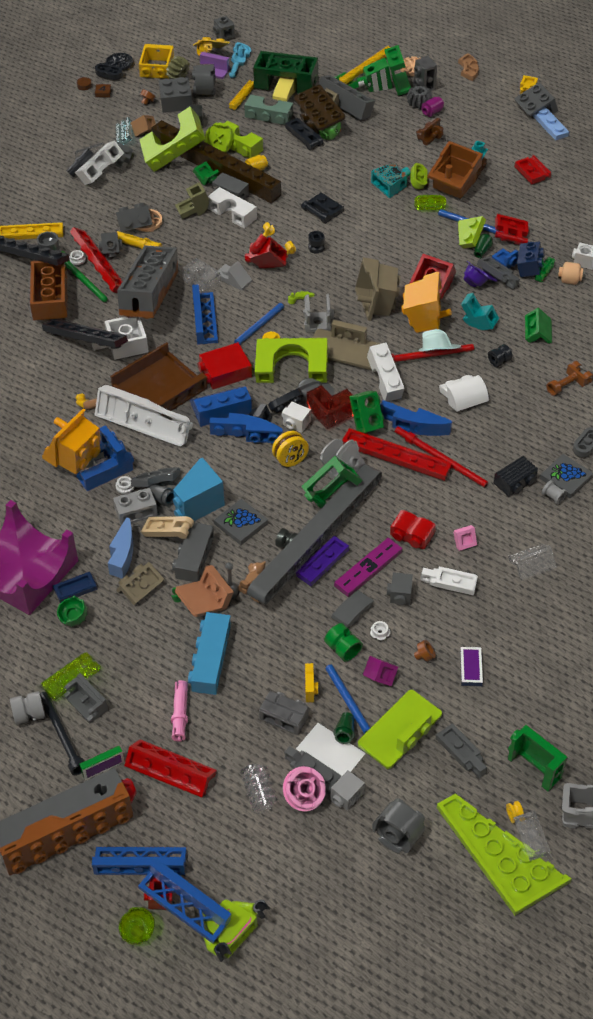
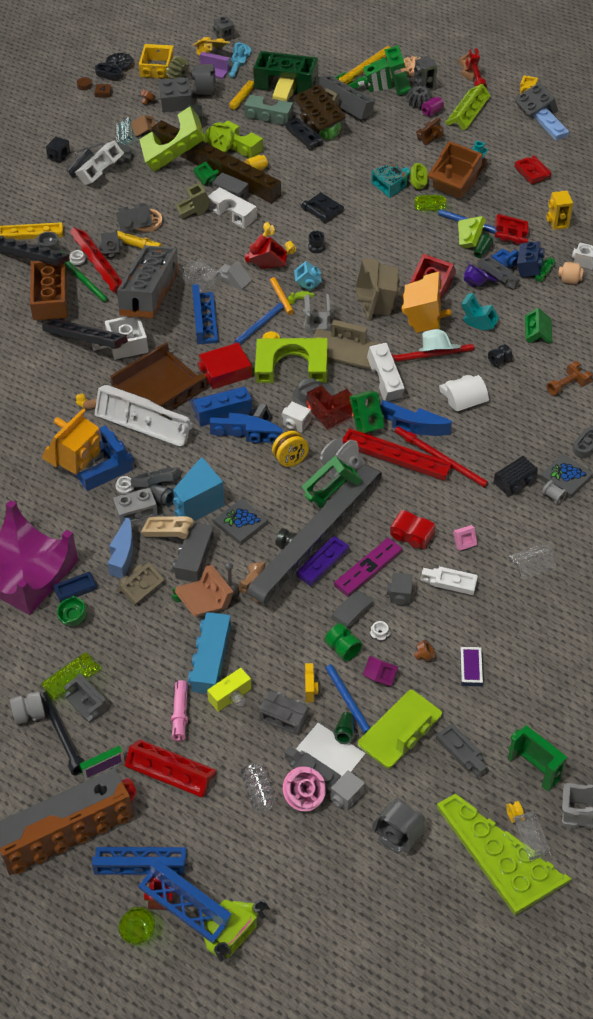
(58, 149): none -> black brick
(230, 690): none -> neon yellow piece
(280, 403): black plate -> none
(281, 295): none -> light orange bar
(307, 276): none -> medium azure brick
(469, 107): none -> lime fence
(472, 64): none -> red bar
(559, 210): none -> yellow brick

